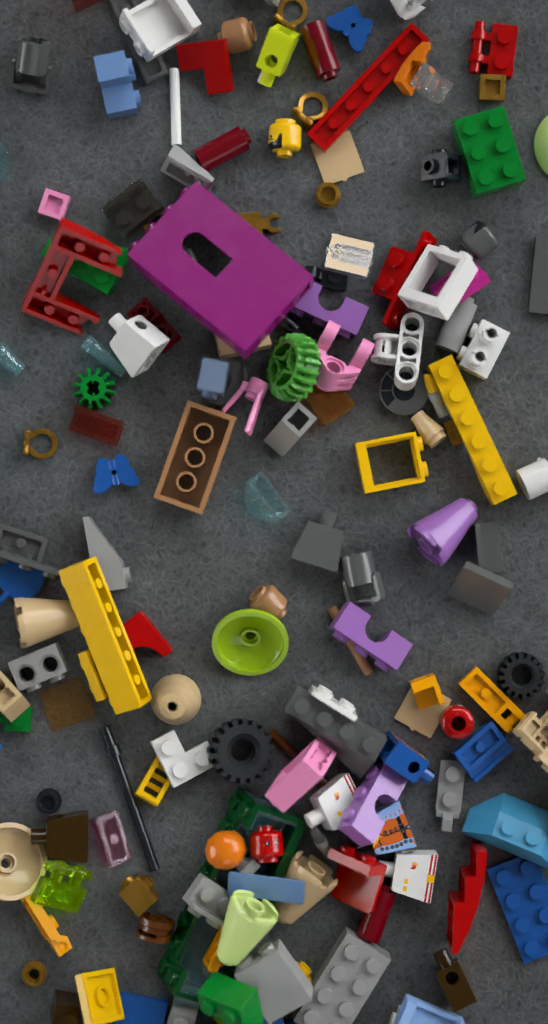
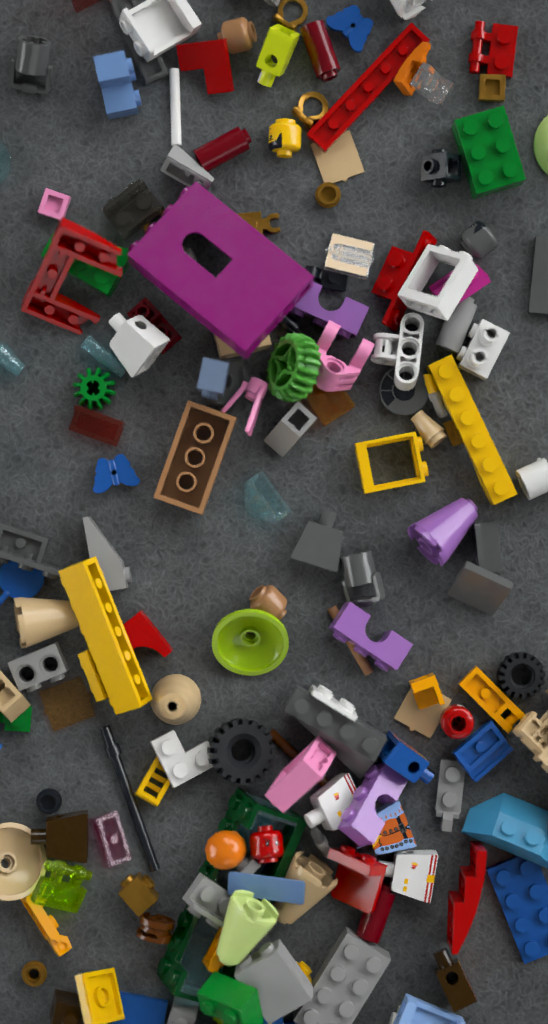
(28, 435): pearl gold piece -> none

